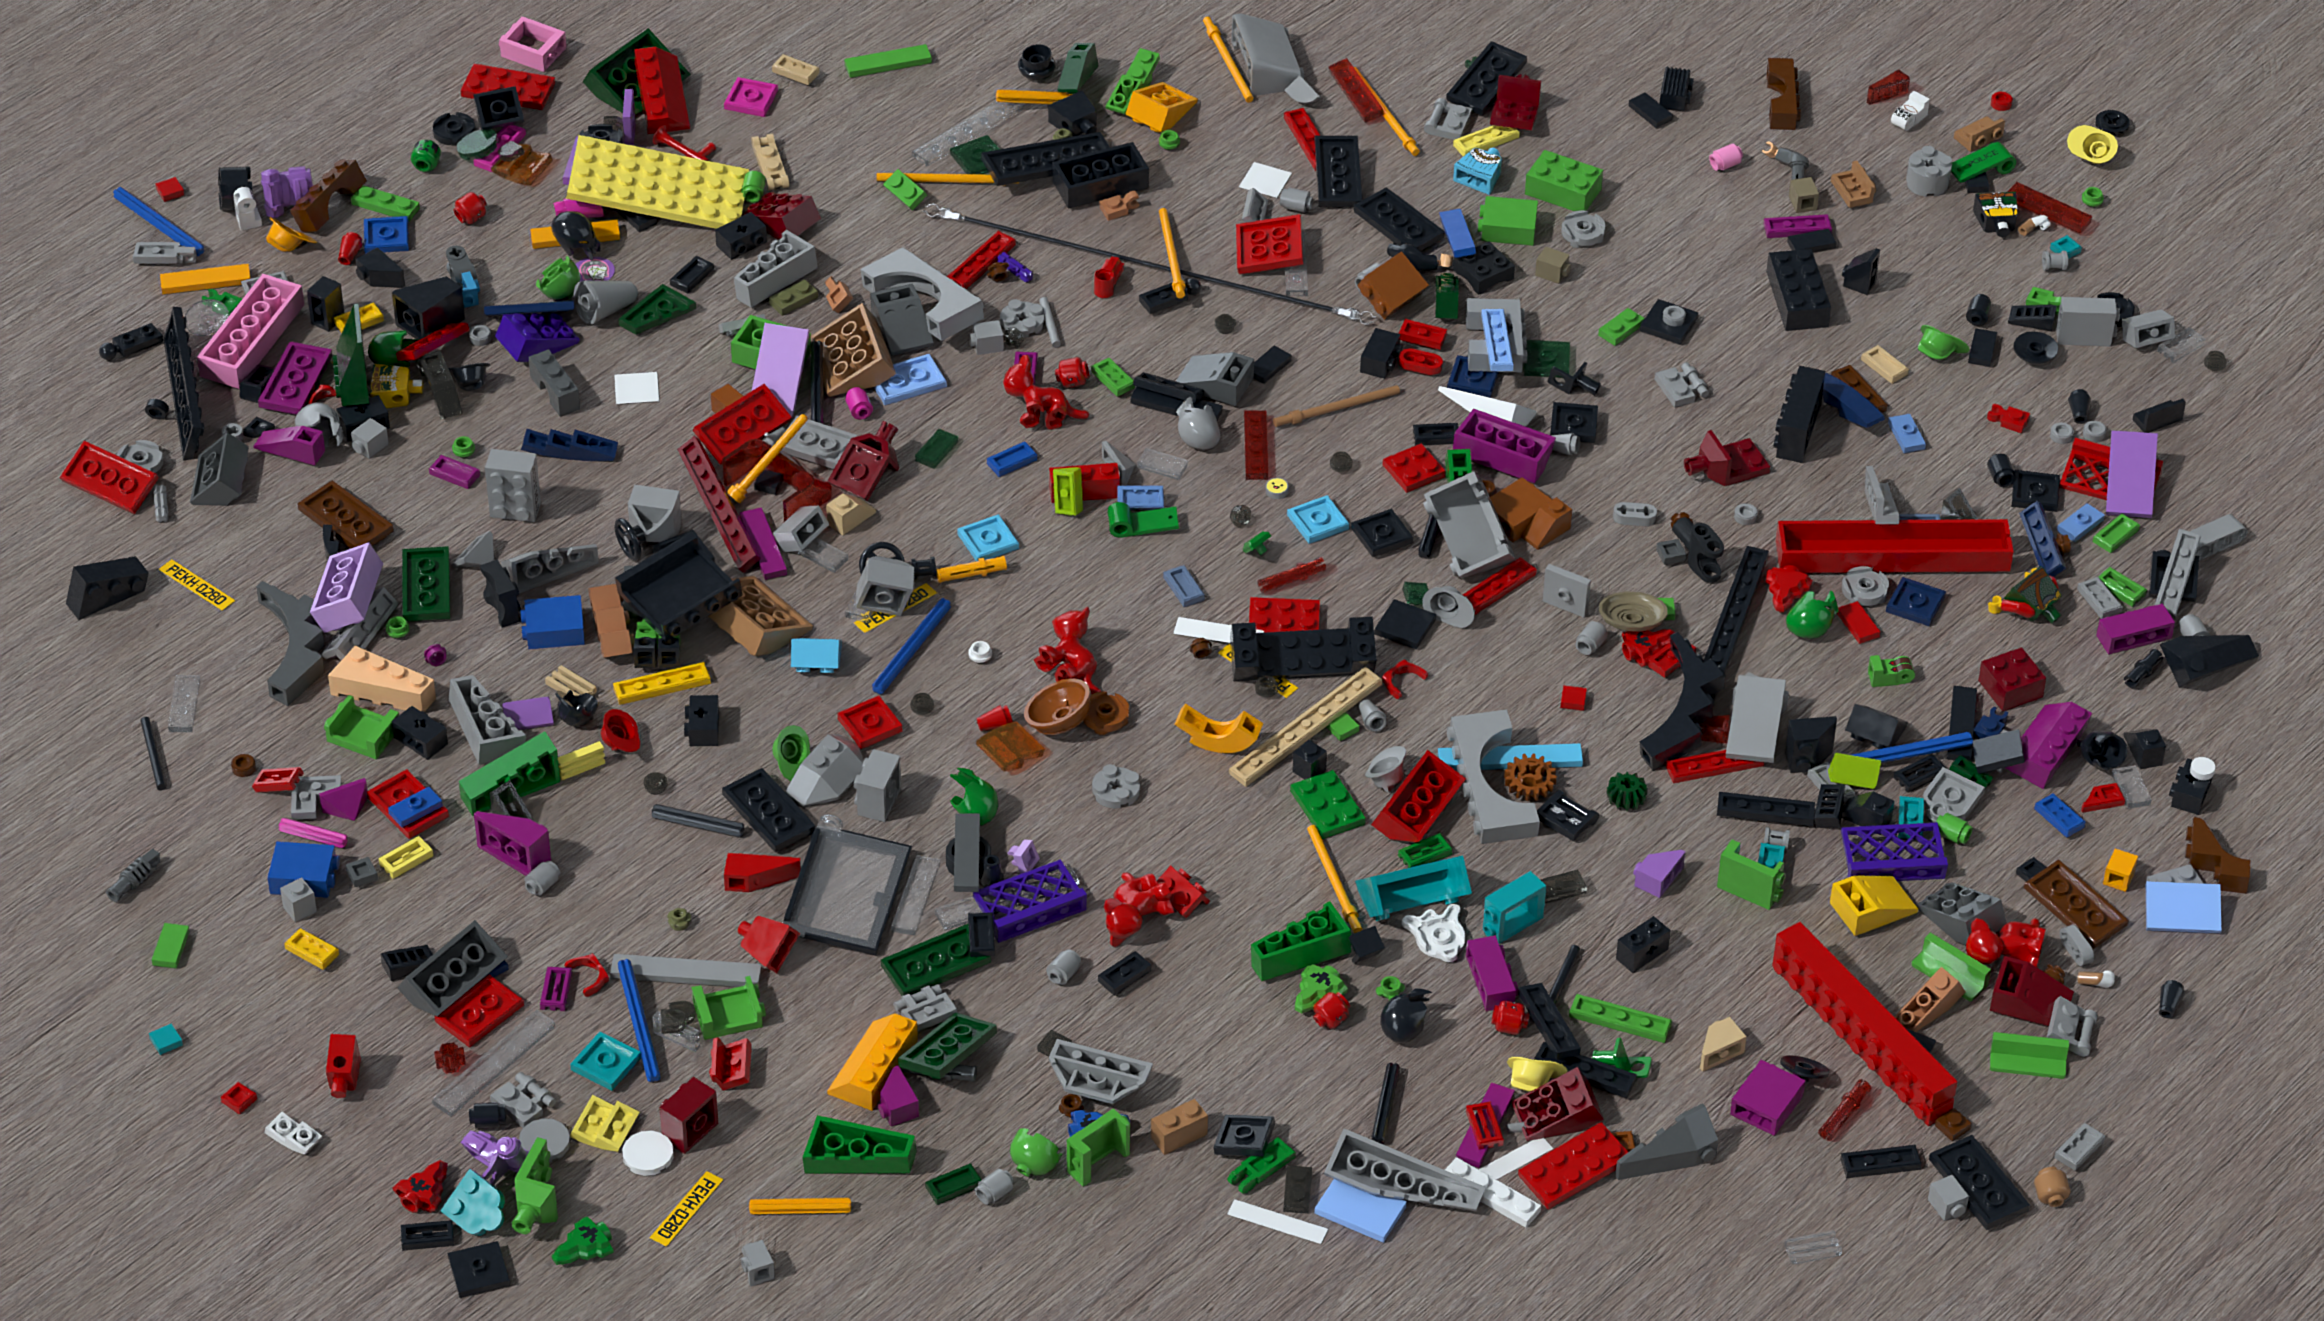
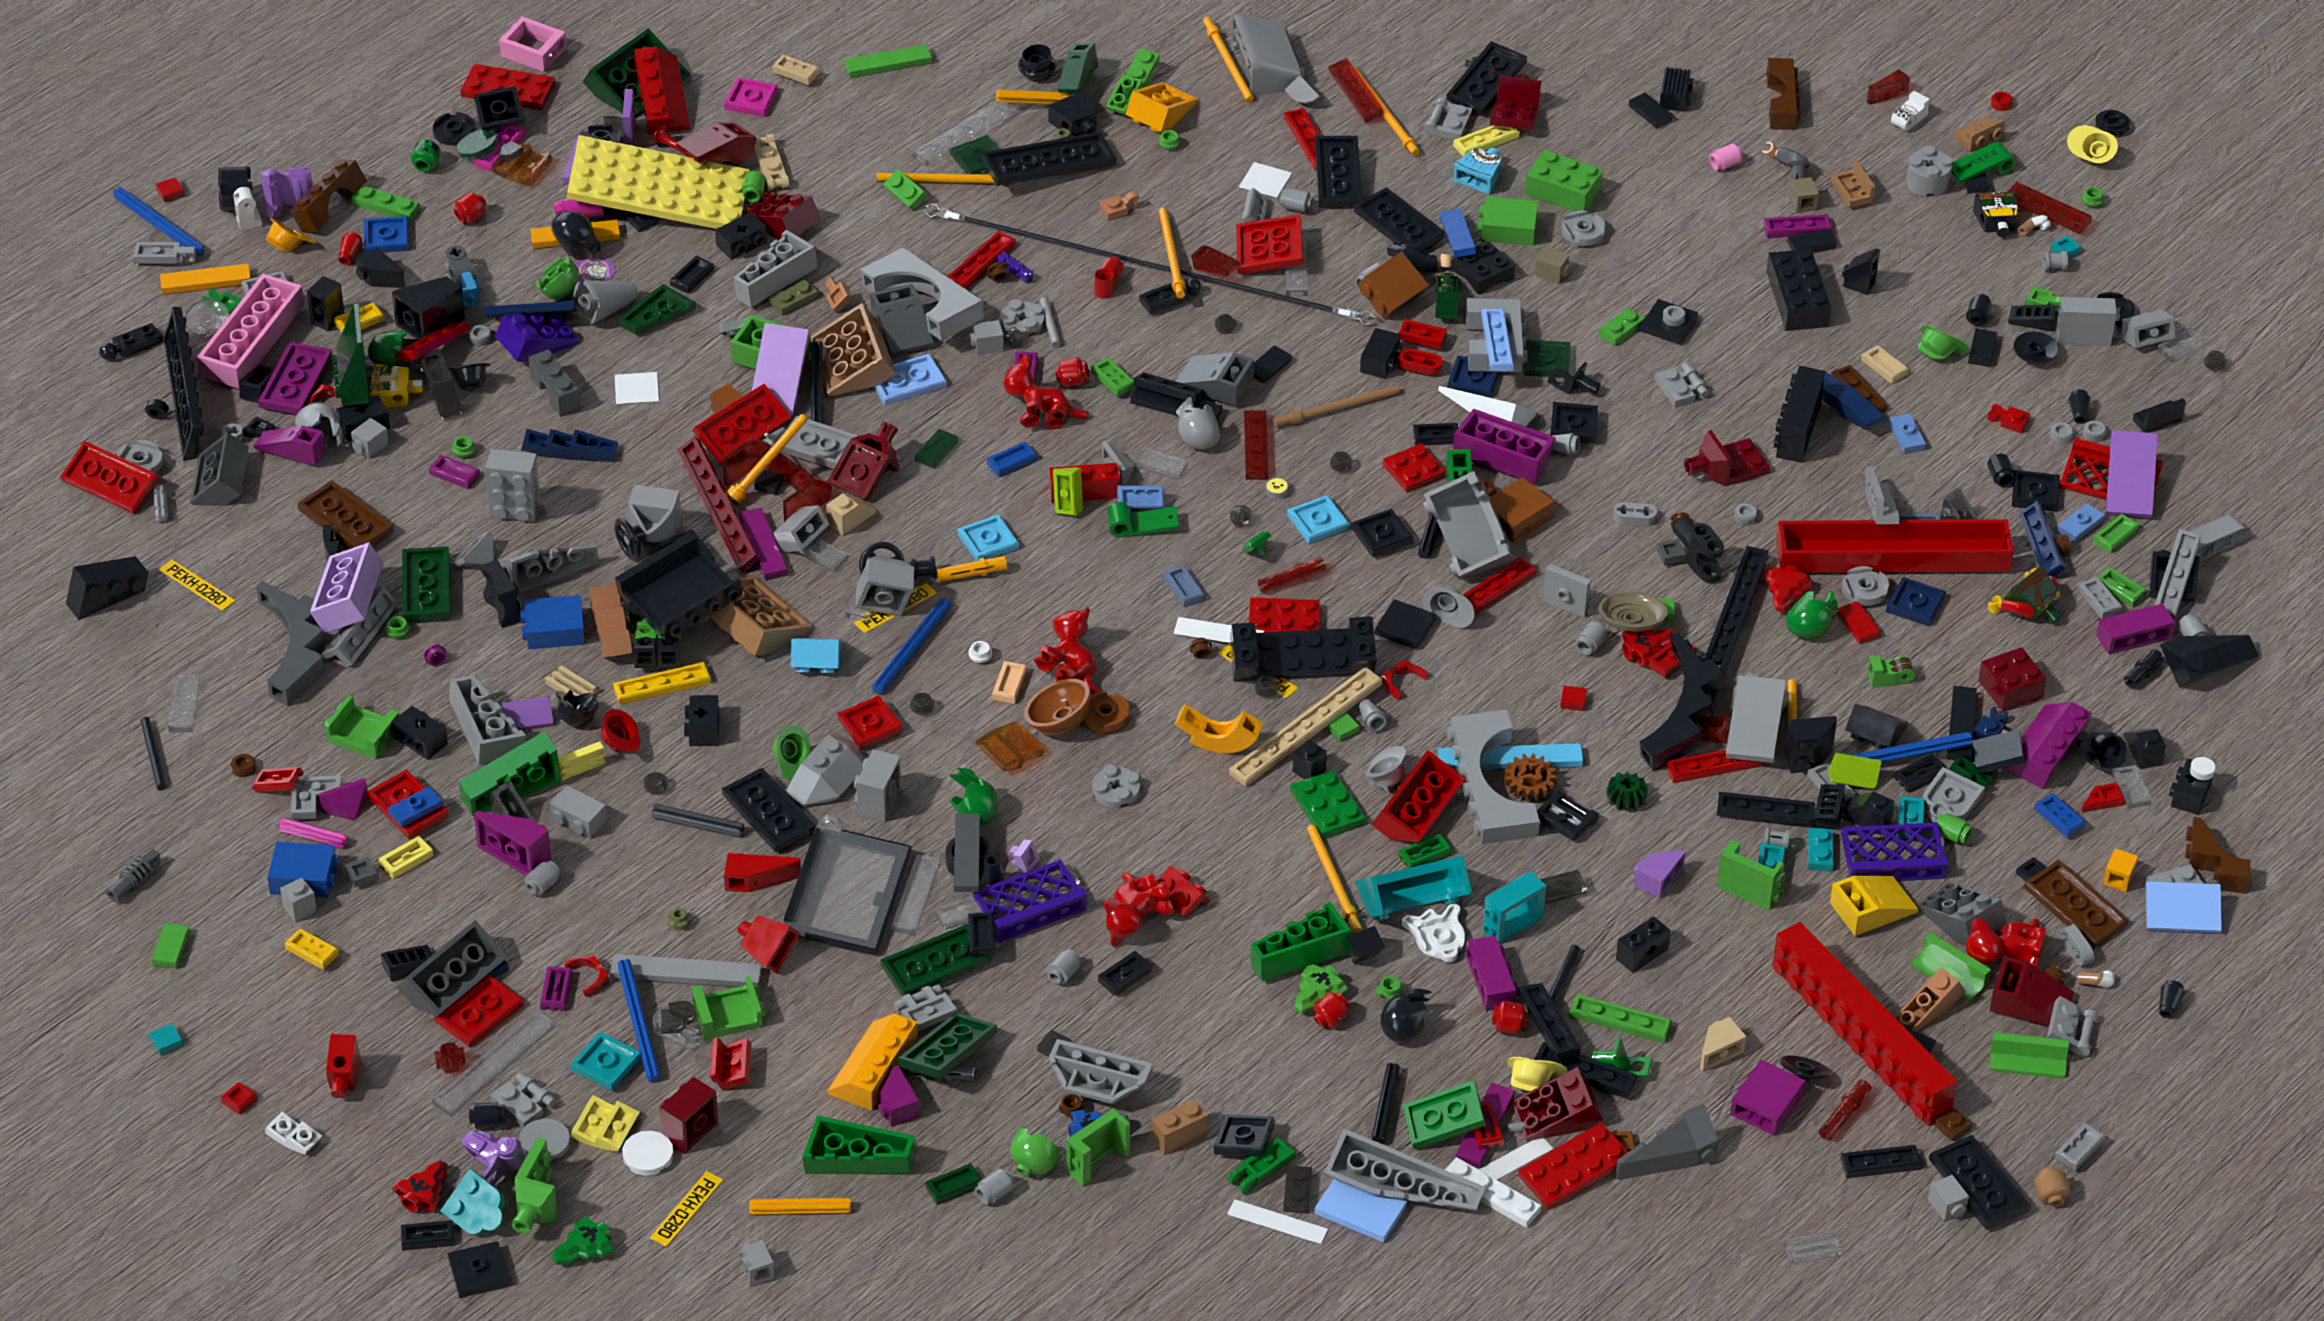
(381, 681): light nougat wedge -> none
(578, 812): none -> light grey brick
(720, 144): none -> dark red slope
(858, 403): dark pink brick -> none
(994, 718): red cone -> none
(1009, 682): none -> light nougat tile
(1100, 175): black brick -> none
(1212, 261): none -> clear red slope
(1414, 592): clear green plate -> none
(1444, 1114): none -> green plate
(1548, 523): dark orange slope -> none
(1792, 701): none -> light orange bar
(1820, 849): none -> teal plate

